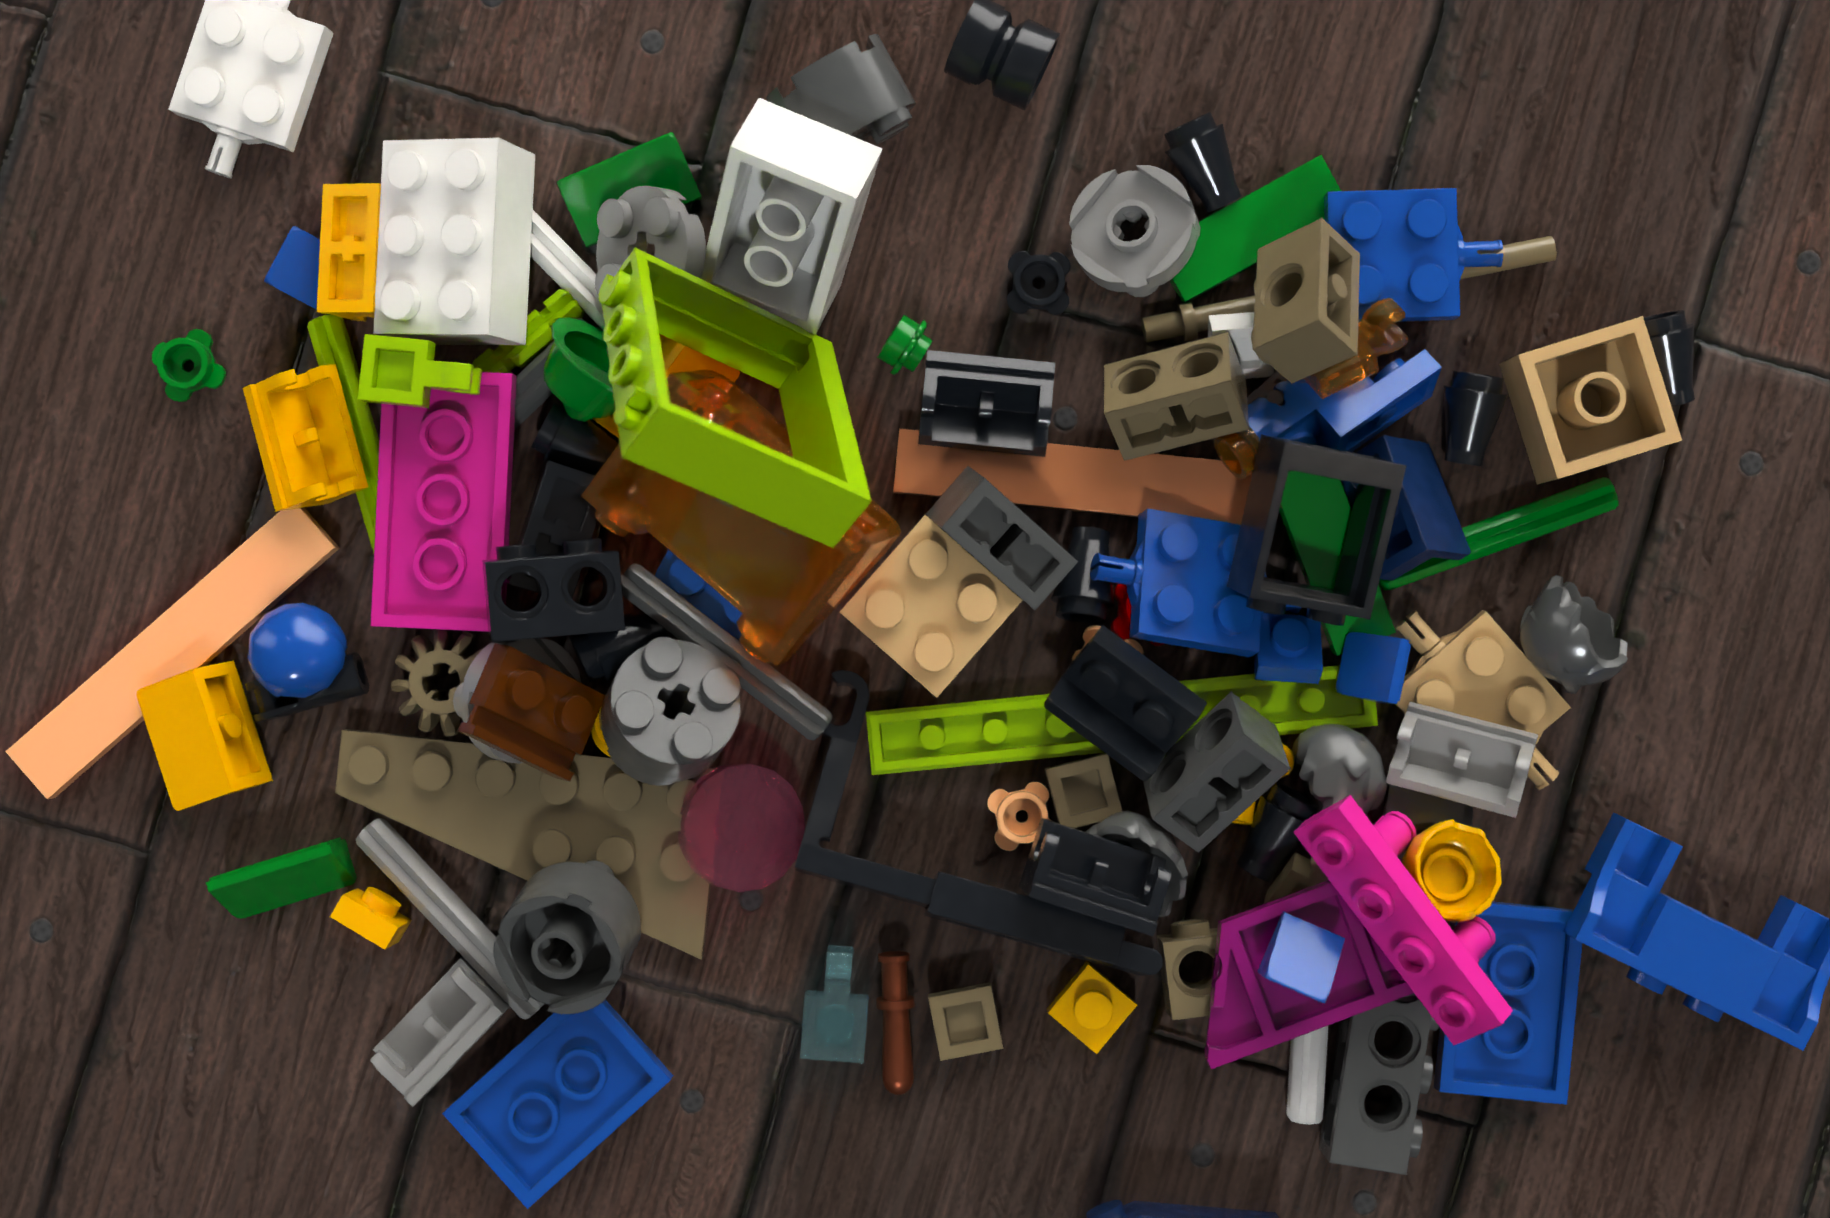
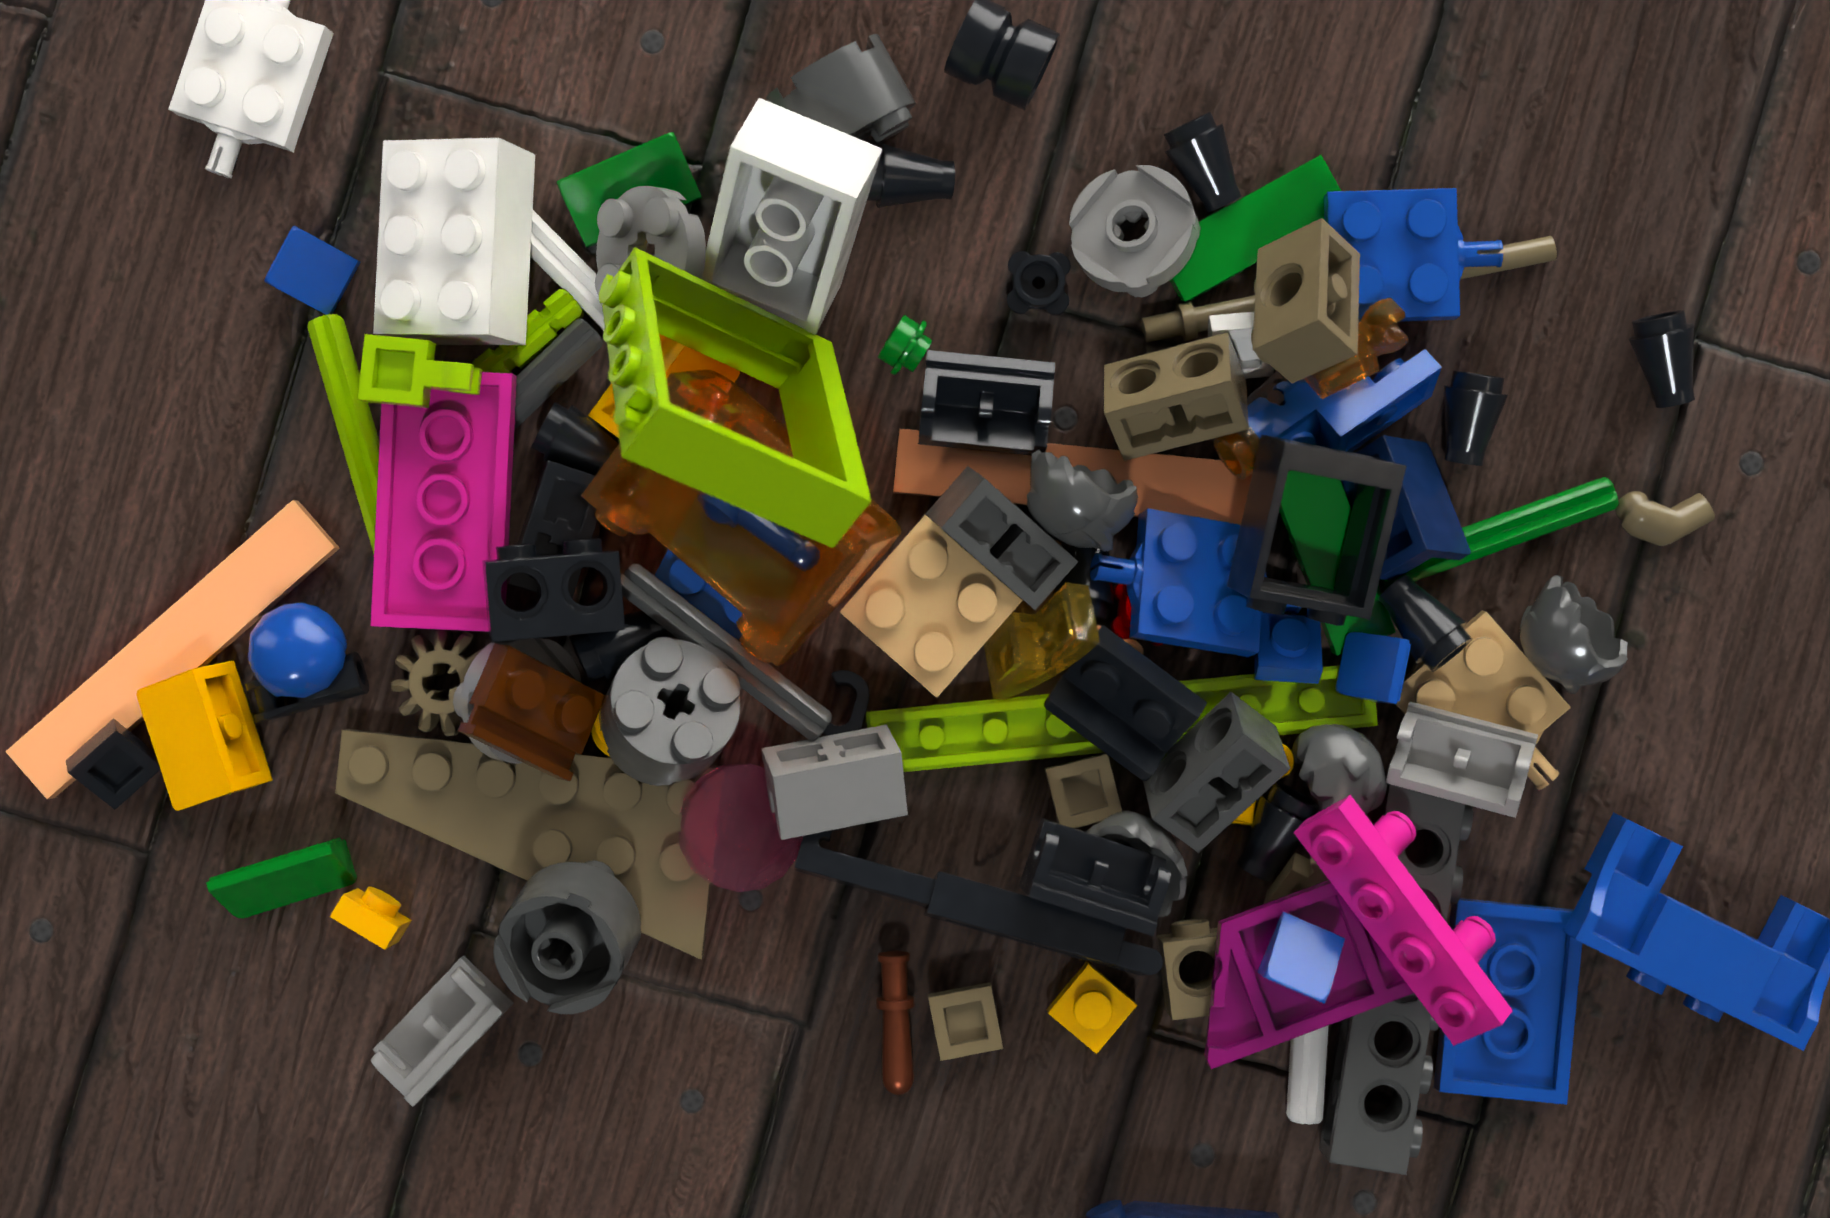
(113, 764): none -> black tile
(170, 362): green plate -> none
(305, 438): yellow hinge -> none
(348, 250): yellow hinge -> none
(439, 906): light grey axle -> none
(557, 1098): blue plate -> none
(579, 370): green piece -> none
(783, 540): none -> dark blue piece
(835, 781): none -> light grey hinge
(835, 1018): clear light blue plate -> none
(910, 178): none -> black cone
(1007, 804): light nougat plate -> none
(1041, 645): none -> clear yellow slope
(1078, 503): none -> dark grey hair
(1430, 626): none -> black cone
(1455, 869): yellow hair -> none
(1590, 400): tan brick -> none
(1661, 524): none -> dark tan arm

